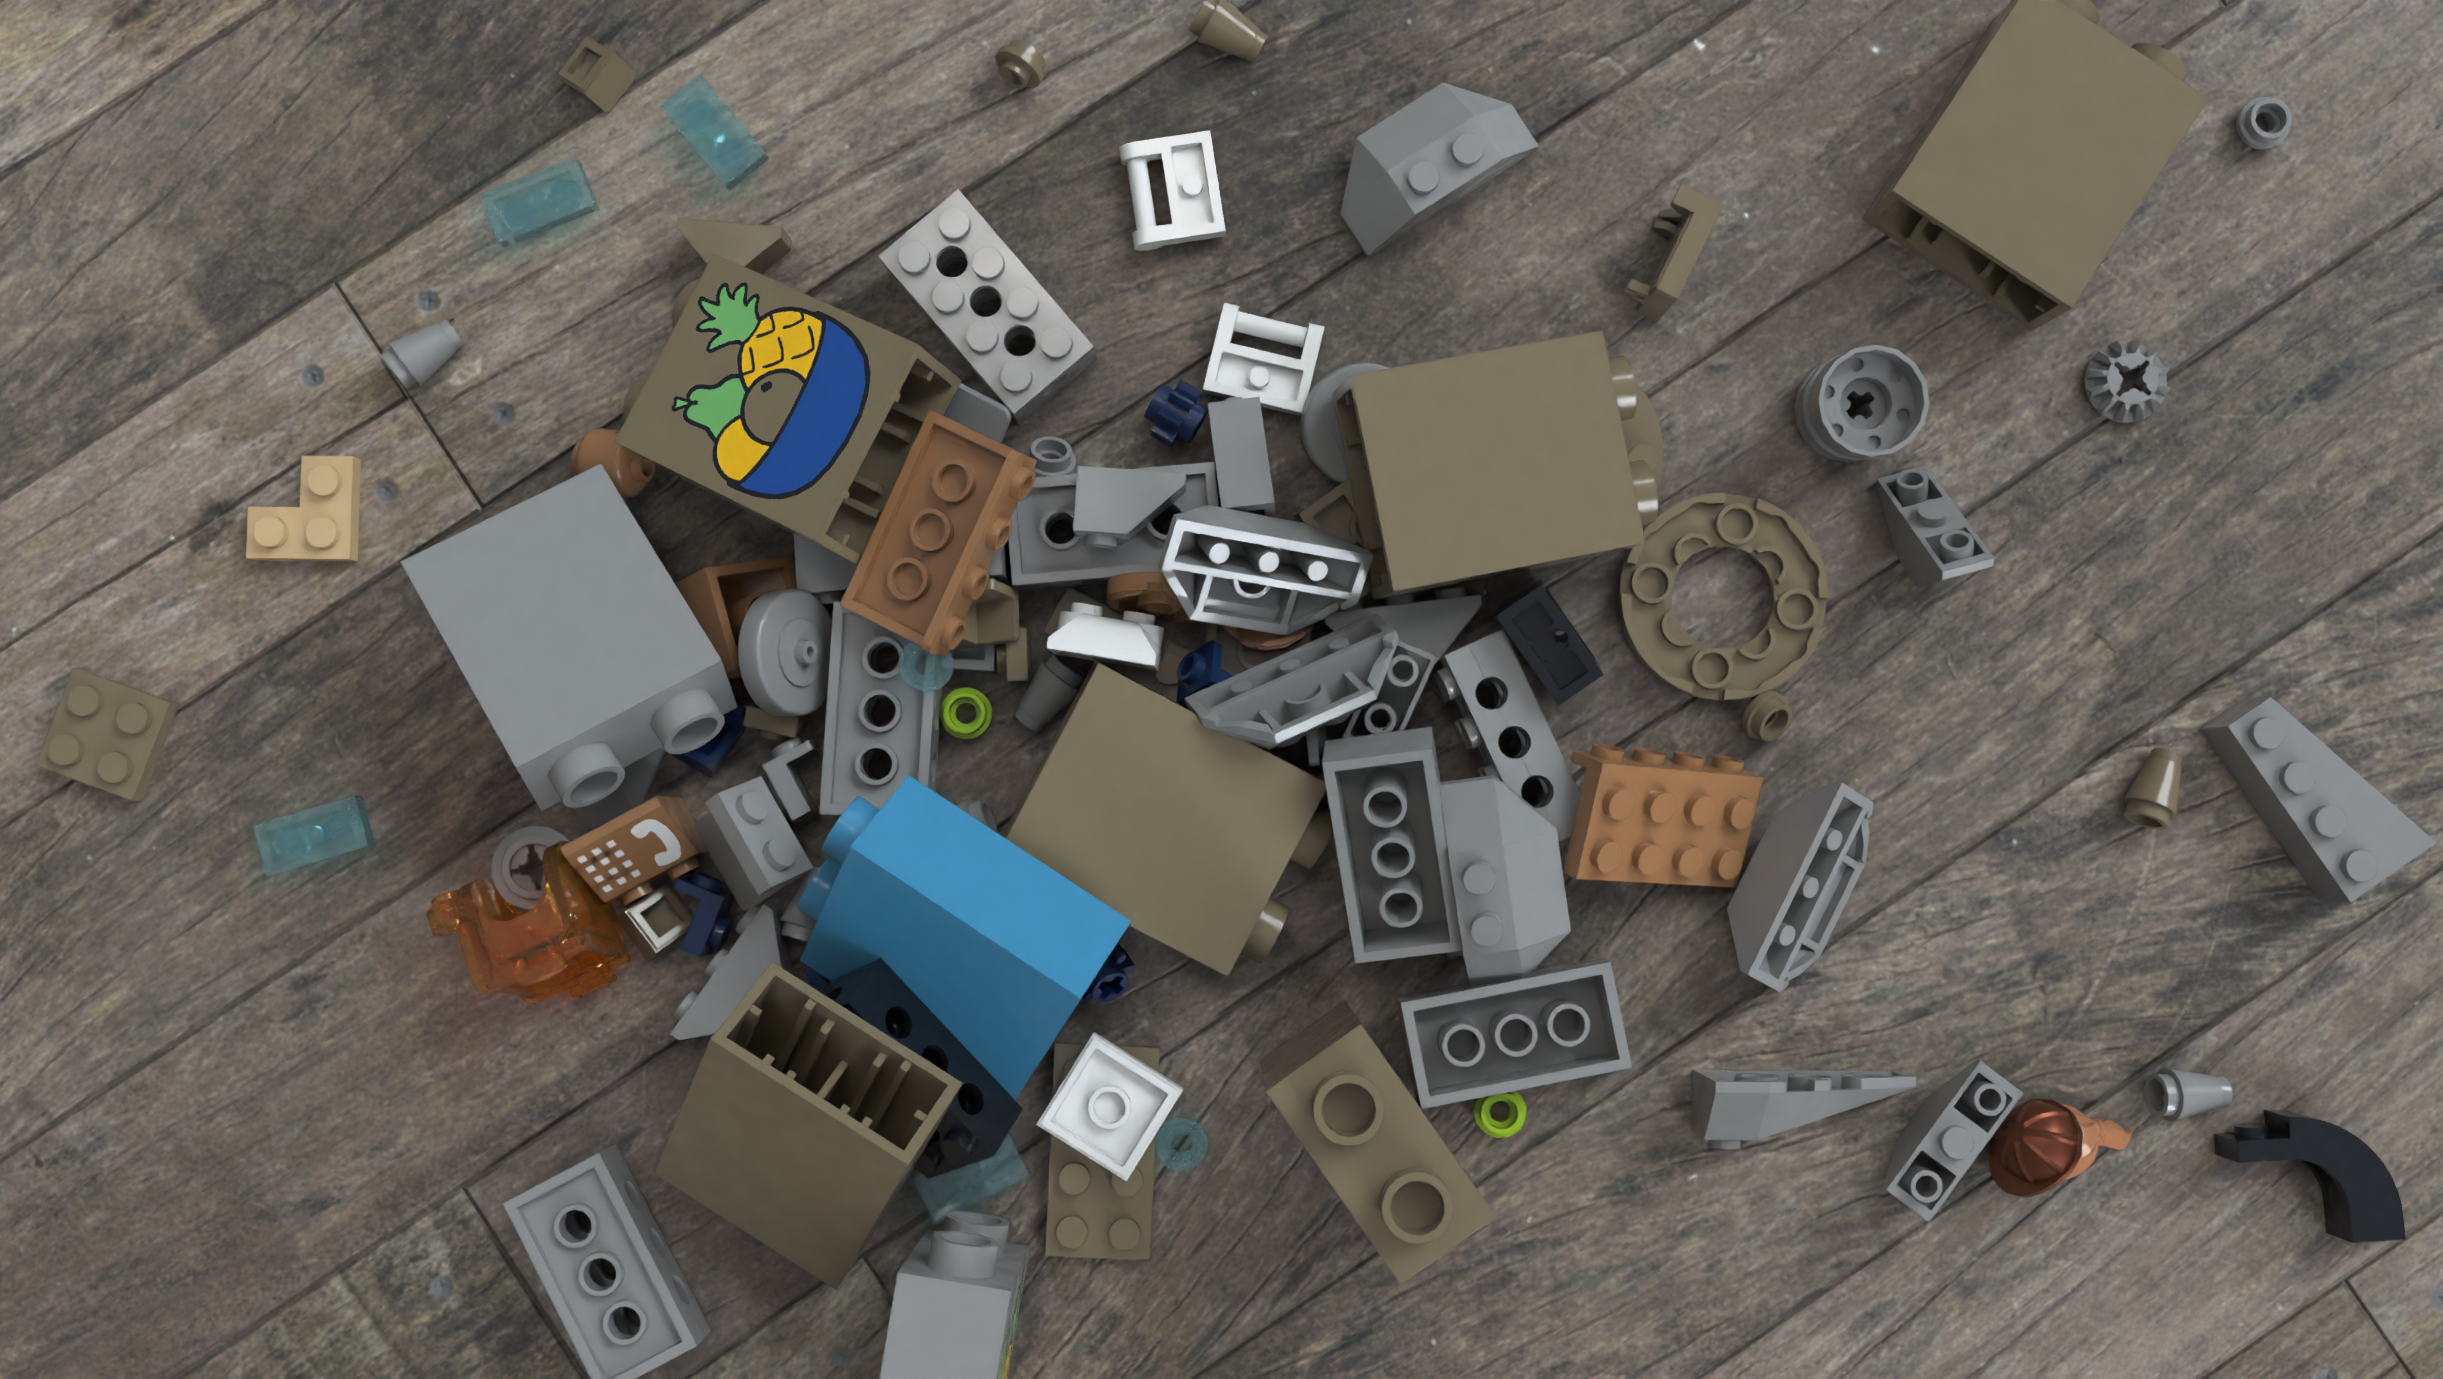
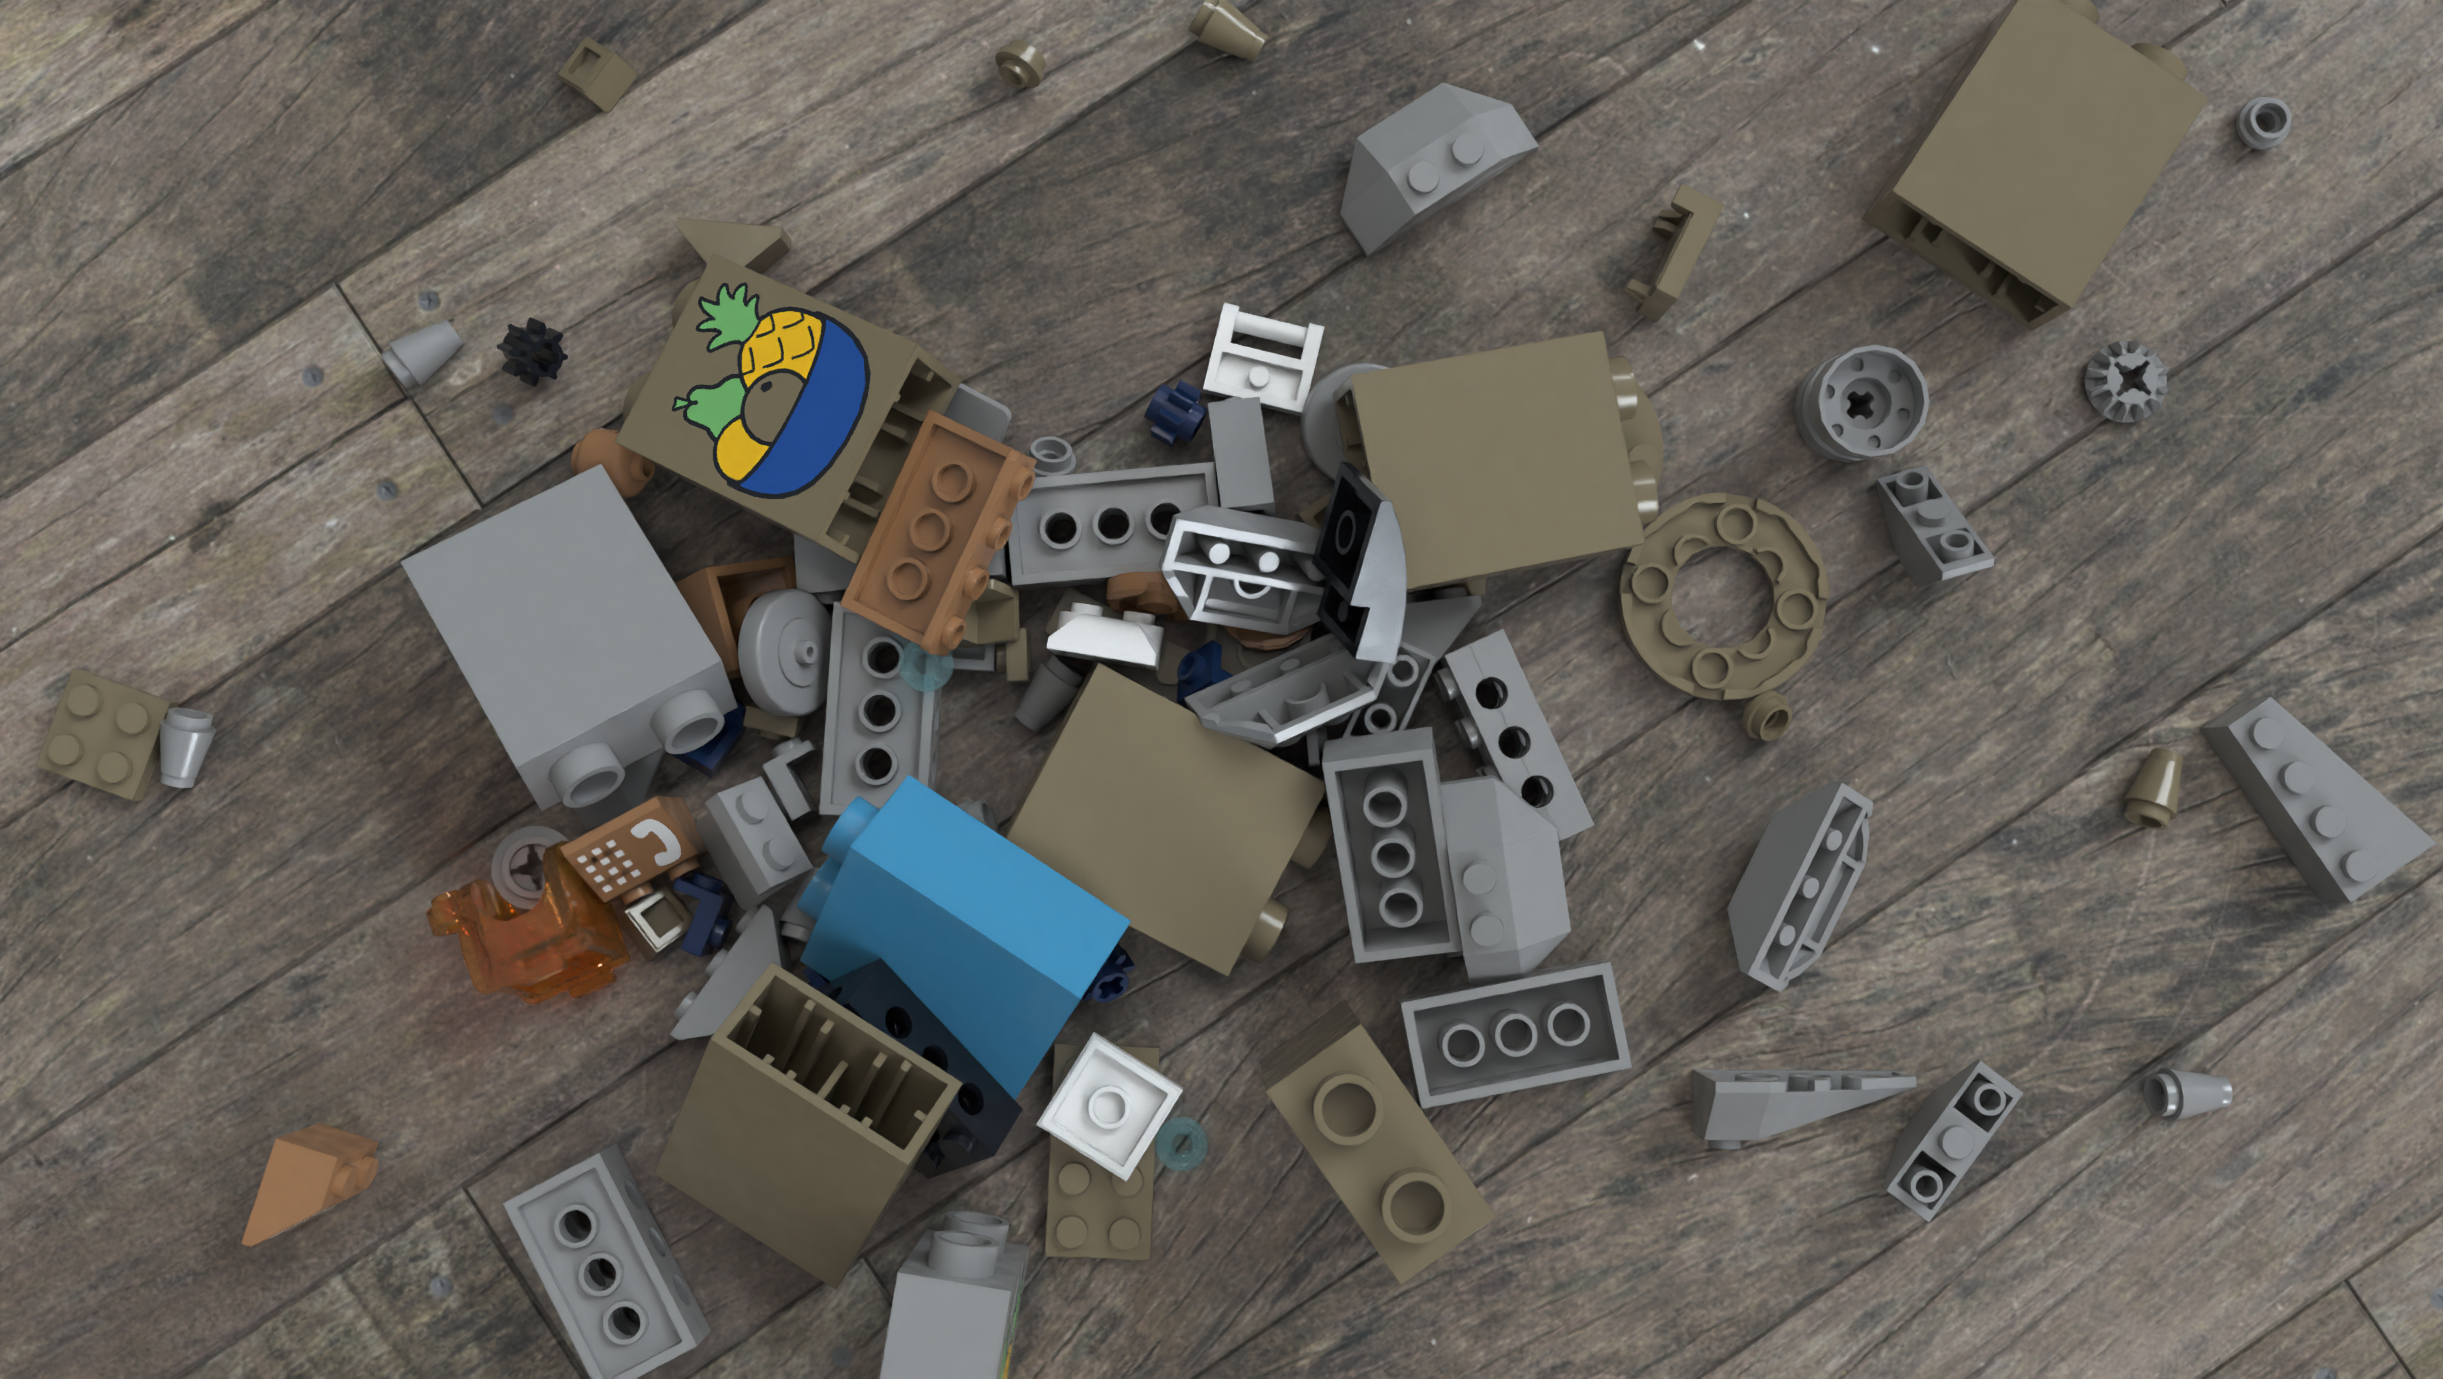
(183, 745): none -> light grey cone
(308, 1176): none -> medium nougat slope
(314, 835): clear light blue plate -> none
(324, 523): tan plate -> none
(532, 351): none -> black gear
(539, 202): clear light blue plate -> none
(714, 132): clear light blue plate -> none
(950, 708): lime plate -> none
(972, 1182): clear light blue plate -> none
(993, 272): light grey brick -> none
(1121, 502): light grey slope -> none
(1190, 189): white plate -> none
(1364, 568): none -> black slope
(1508, 1125): lime plate -> none
(1559, 661): black window -> none
(1661, 817): medium nougat bracket -> none
(2048, 1144): copper piece -> none
(2354, 1182): black arch -> none

